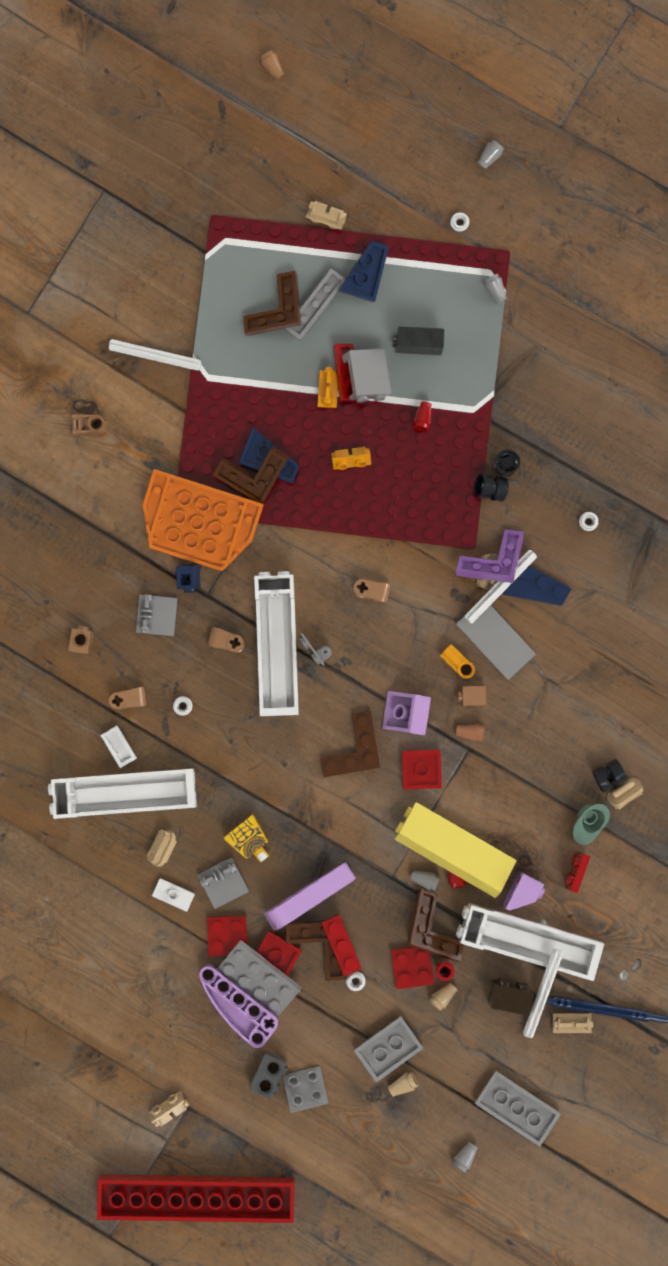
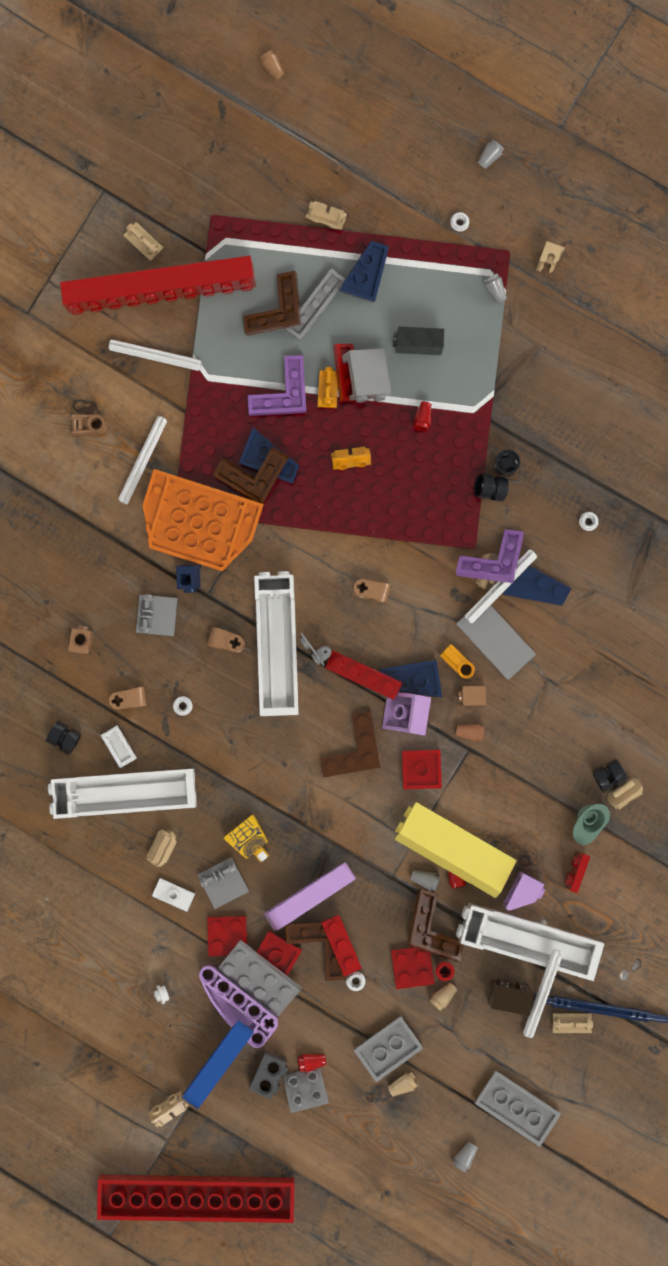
(63, 737): none -> black wheel
(142, 241): none -> tan hinge
(142, 460): none -> white axle
(158, 285): none -> red brick
(161, 994): none -> white plate
(217, 1064): none -> blue beam
(283, 403): none -> medium lavender plate
(310, 1062): none -> red cone
(363, 675): none -> red plate
(417, 678): none -> dark blue wing
(551, 254): none -> tan hinge

